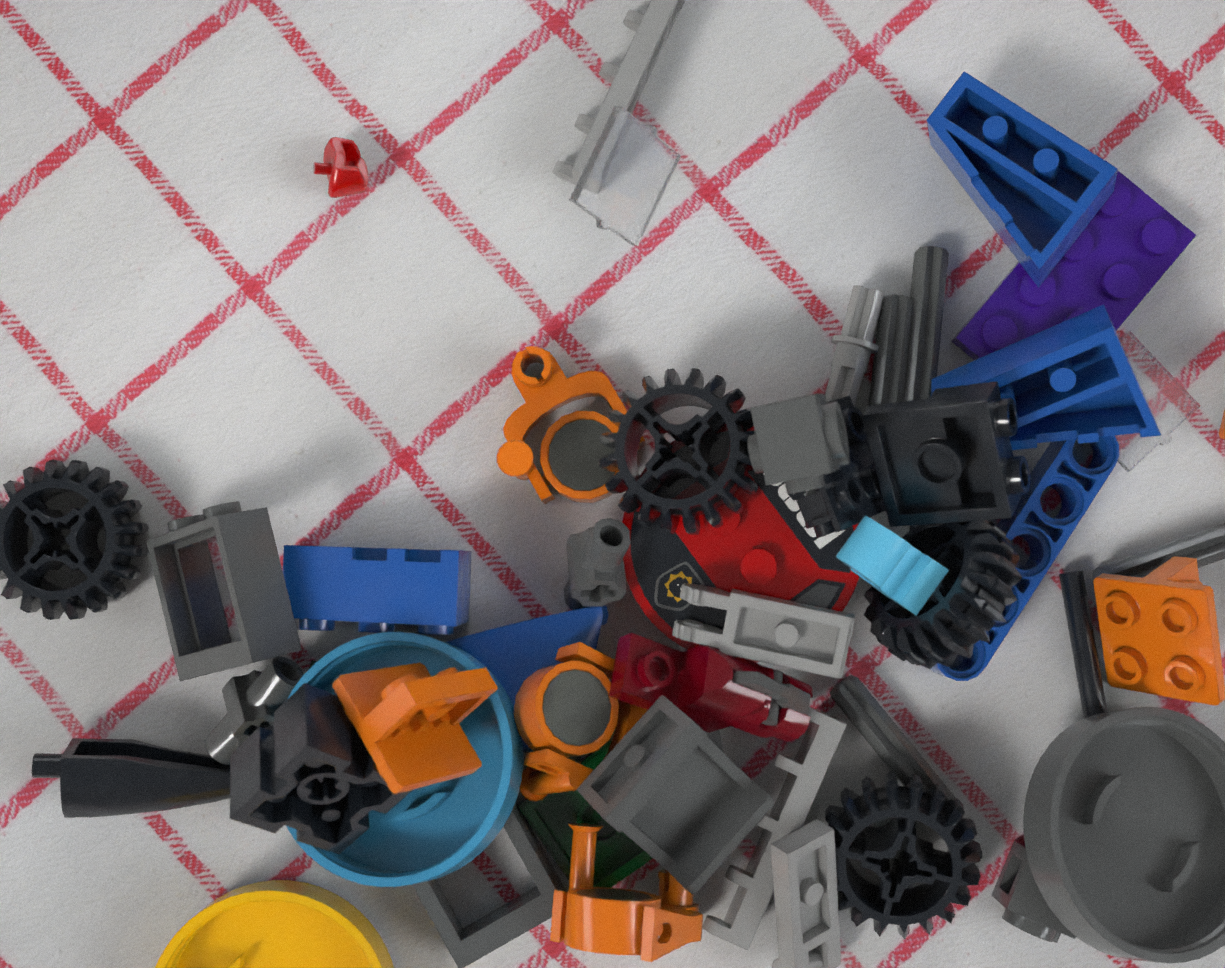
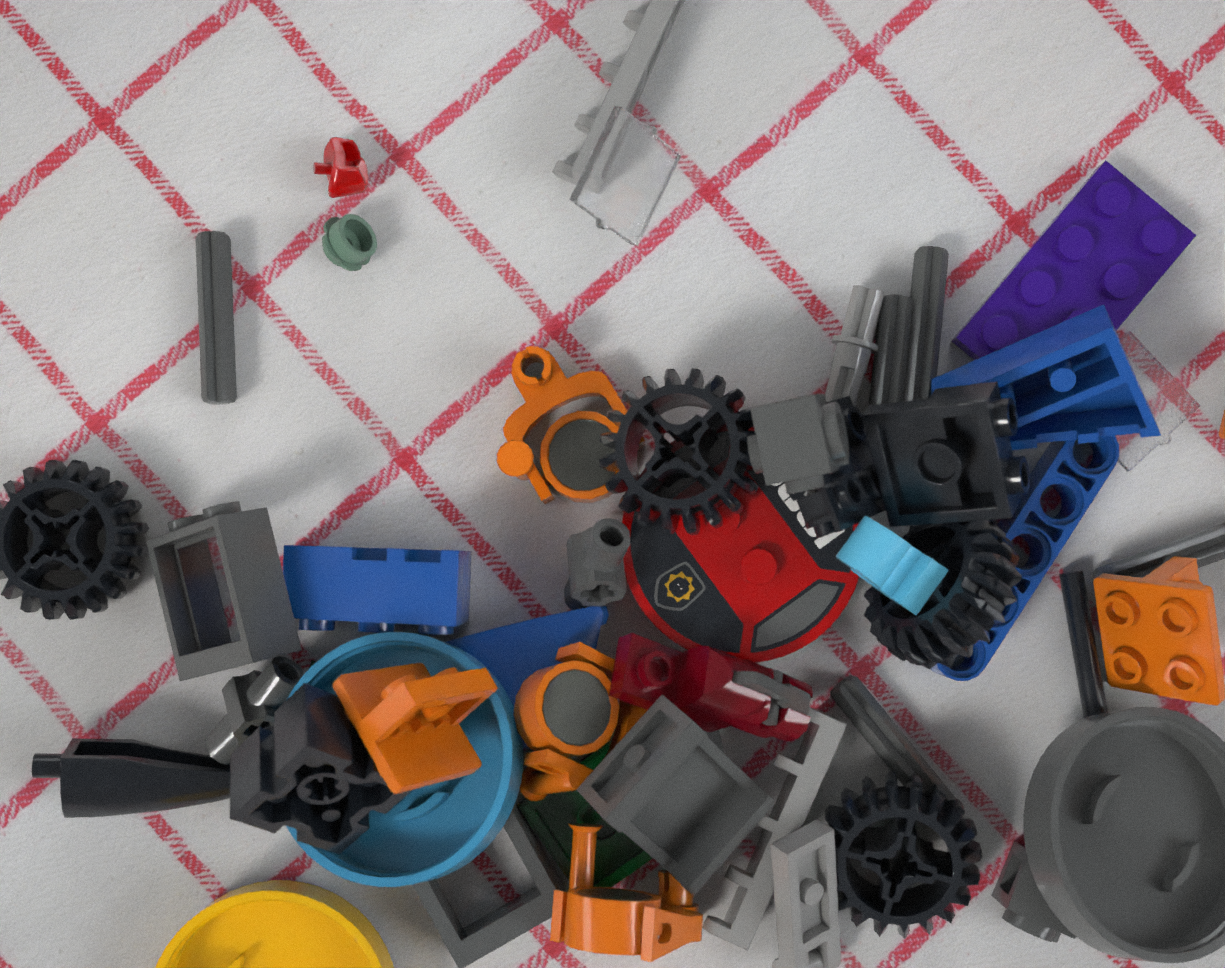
(216, 318): none -> dark grey axle
(349, 241): none -> sand green plate
(770, 630): light grey hinge -> none
(1019, 172): blue wedge -> none

